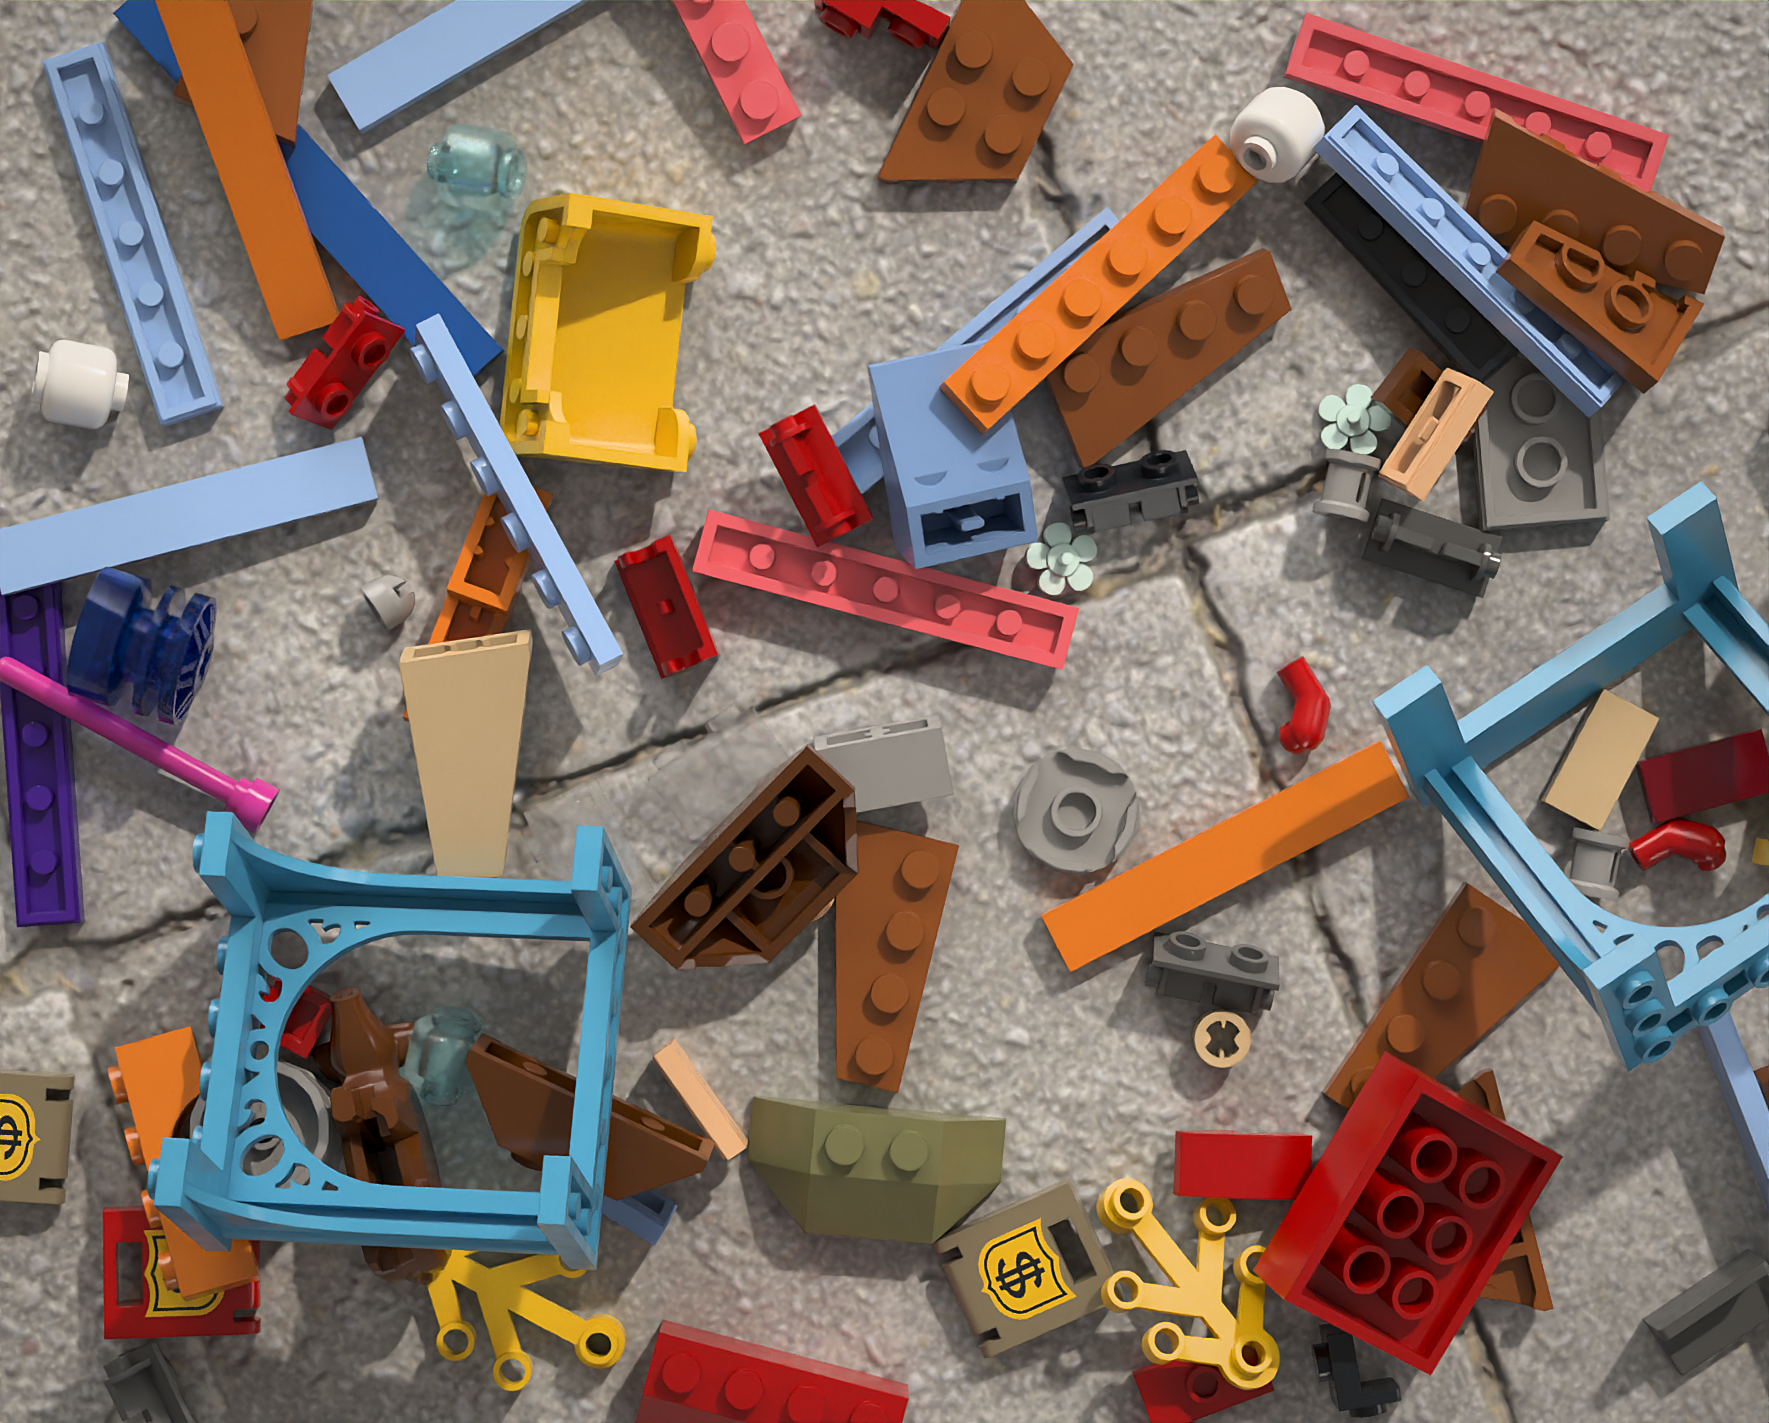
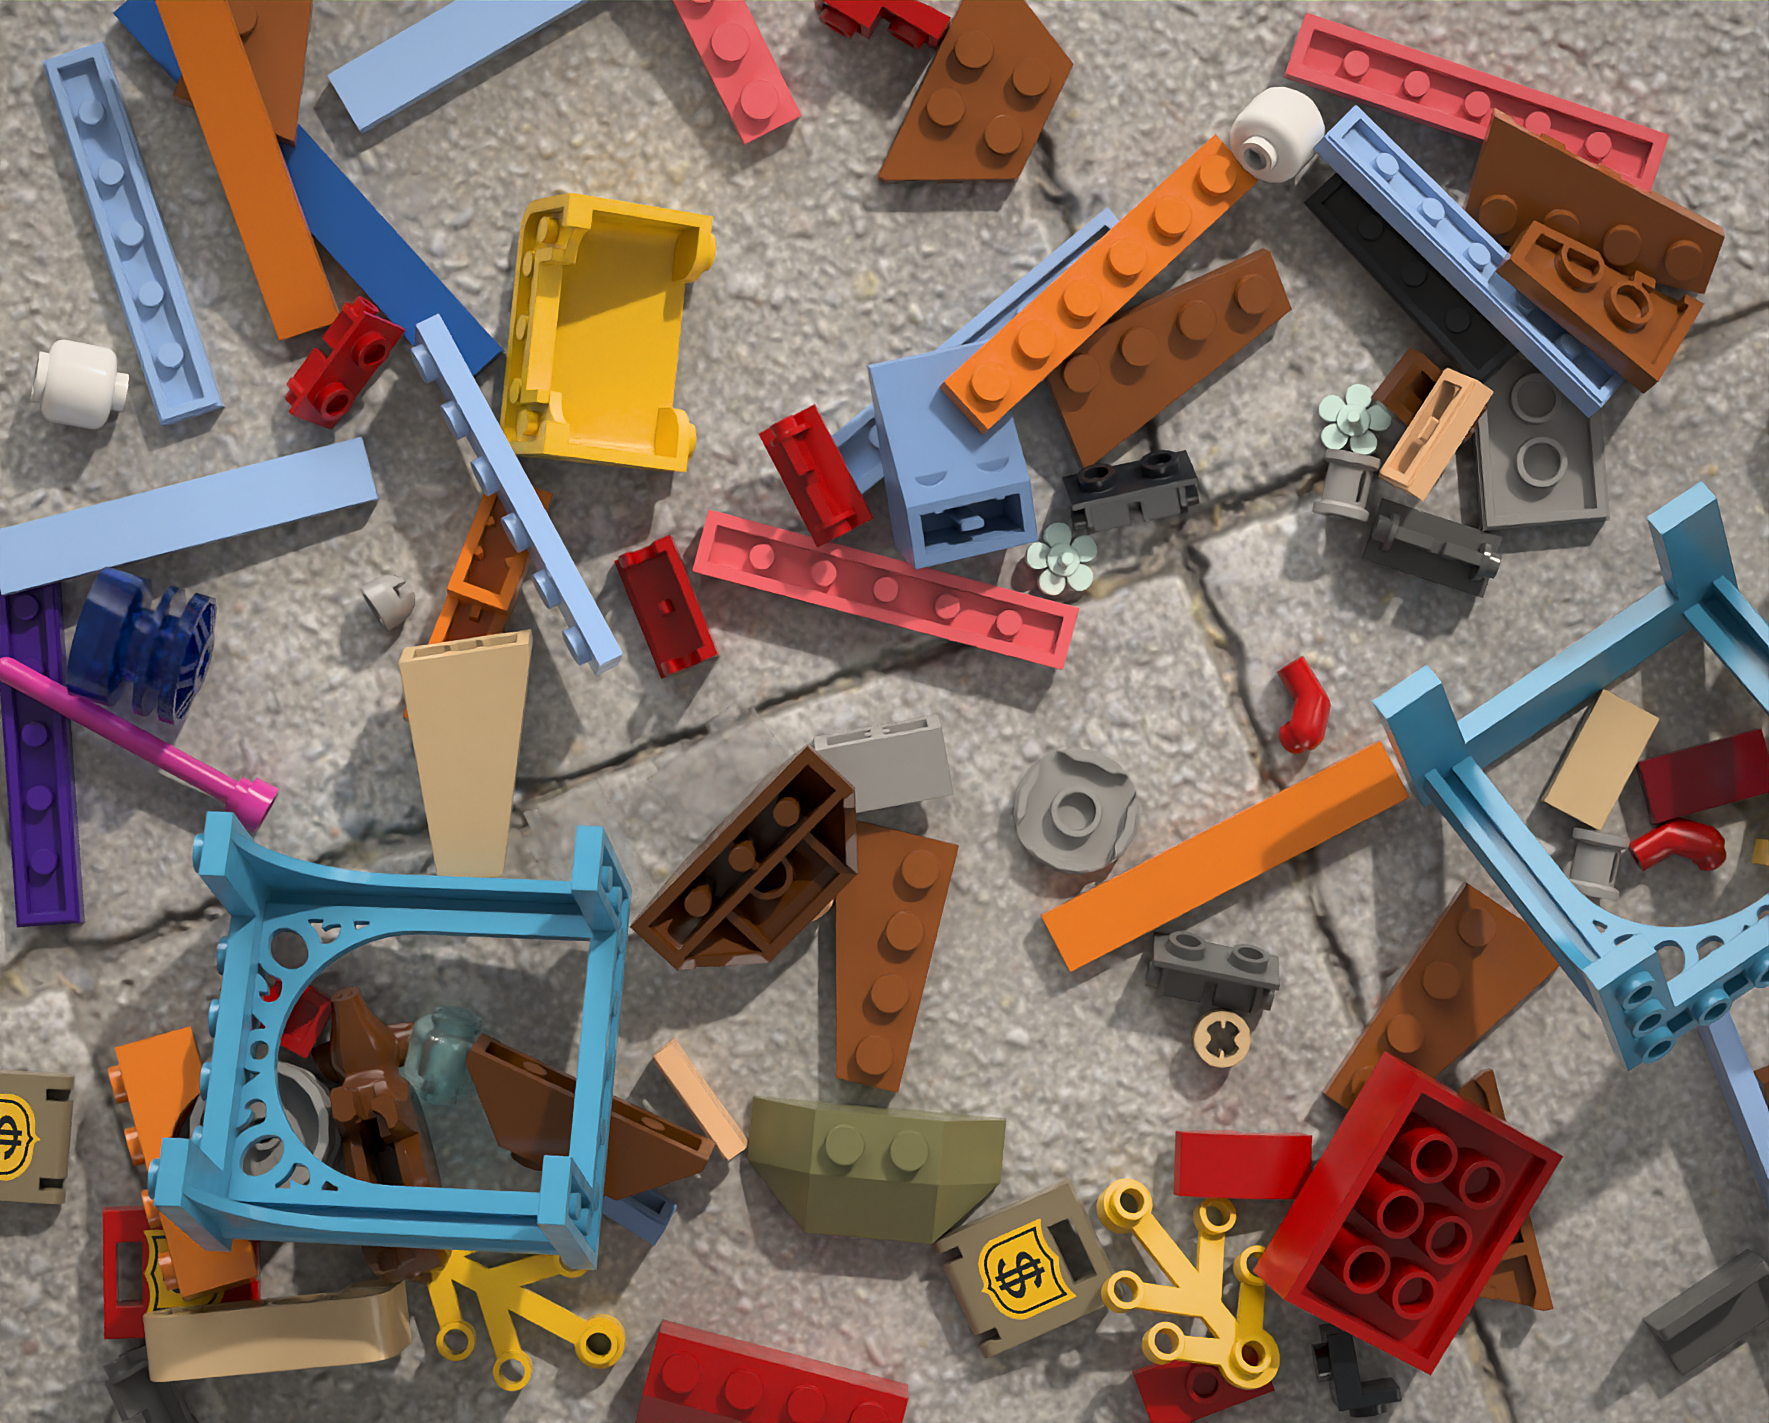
(279, 1333): none -> tan beam
(477, 167): clear light blue head -> none

